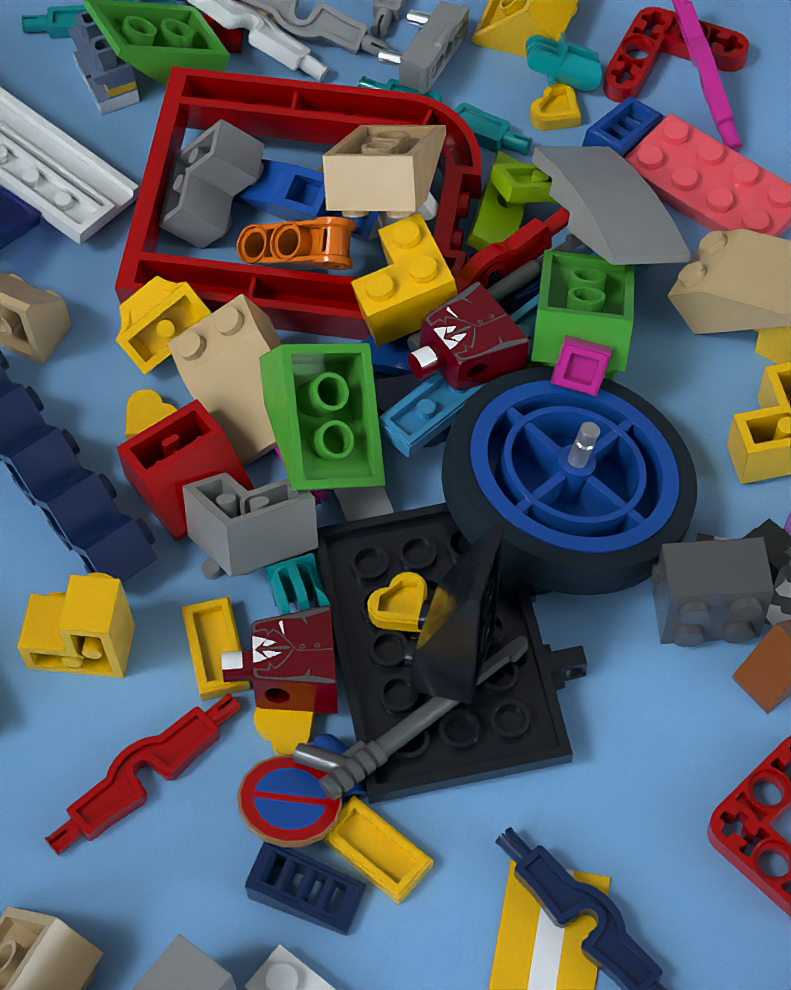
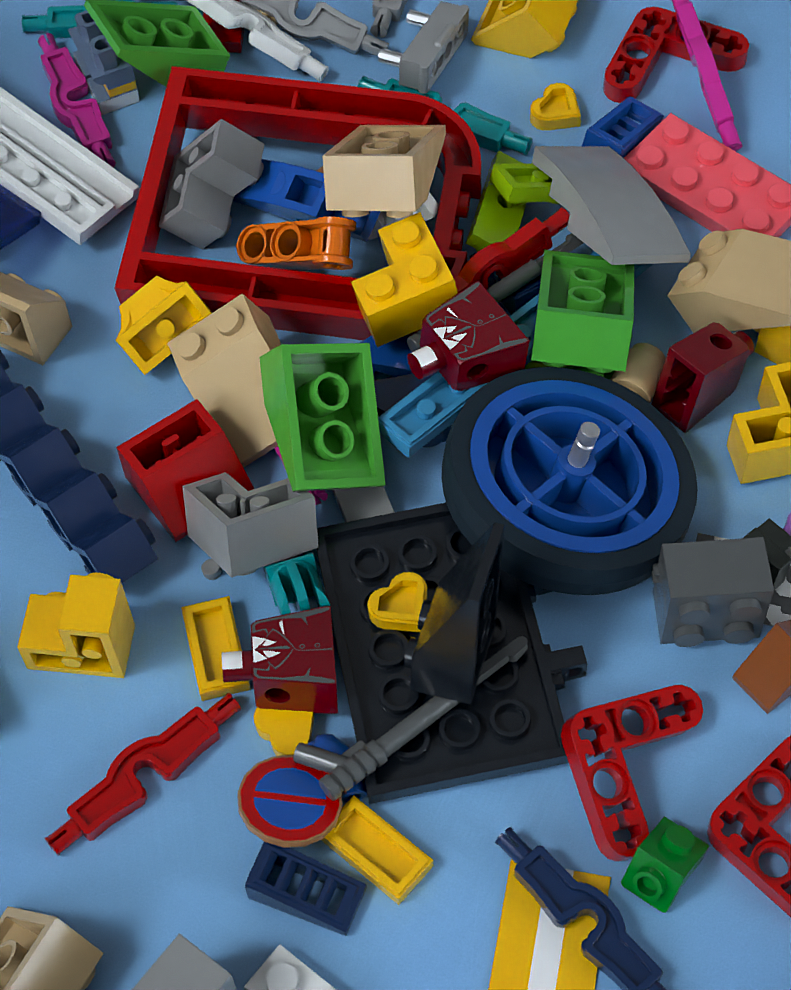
(68, 86): none -> dark pink piece
(145, 410): yellow tile -> none
(564, 62): teal arm -> none
(581, 365): dark pink tile -> none
(611, 741): none -> red beam
(642, 370): none -> tan brick
(663, 864): none -> green bracket
(701, 374): none -> dark red torso

